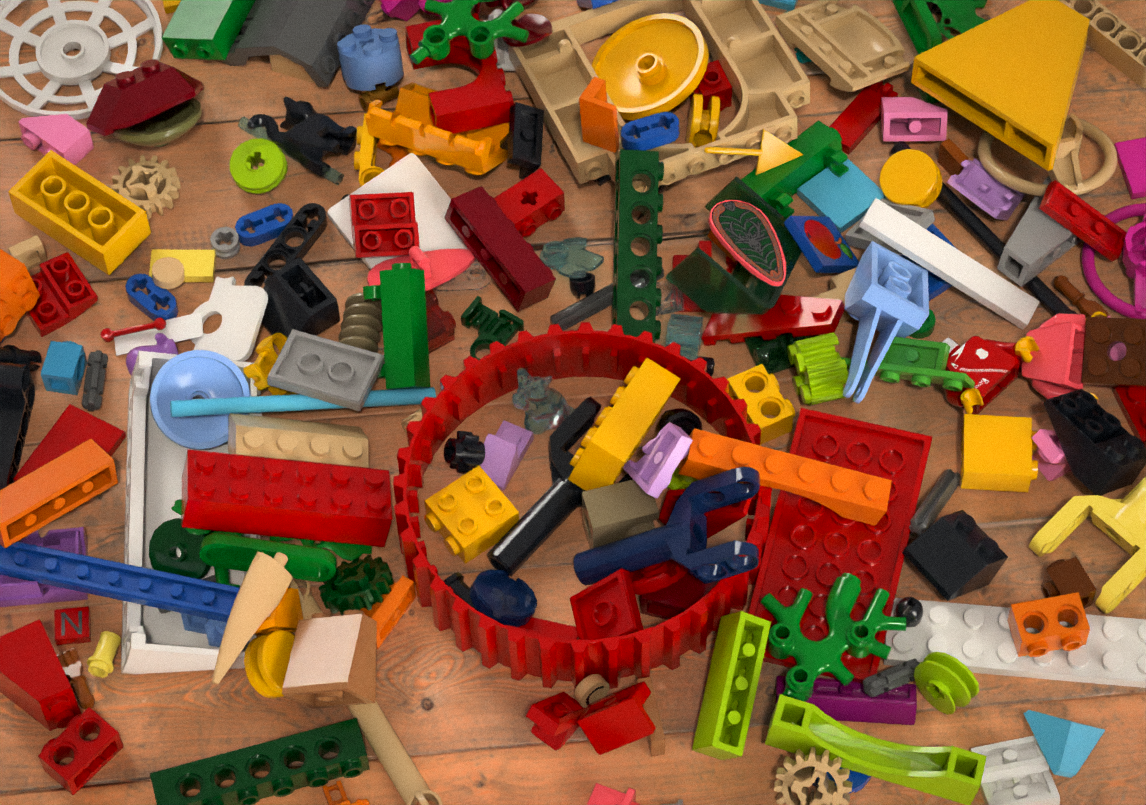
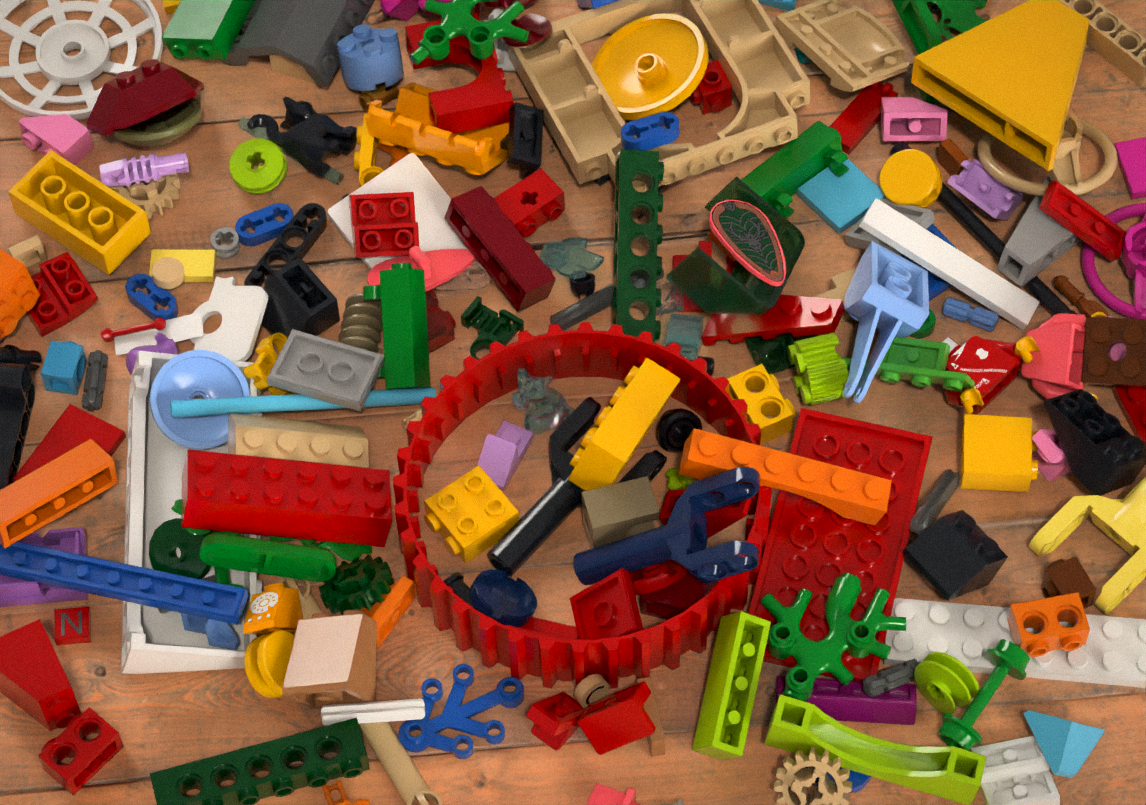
(73, 669): dark orange piece -> none
(102, 660): light yellow pin -> none
(136, 170): none -> lavender hinge
(256, 599): tan piece -> none
(374, 711): none -> white axle
(457, 716): none -> blue plant
(464, 451): black gear -> none
(598, 117): orange panel -> none
(661, 459): lavender wing -> none
(702, 124): yellow head -> none
(770, 155): yellow piece -> none
(821, 244): blue tile -> none
(916, 613): black hinge -> none
(978, 317): none -> medium blue piece
(1008, 660): none -> green piece

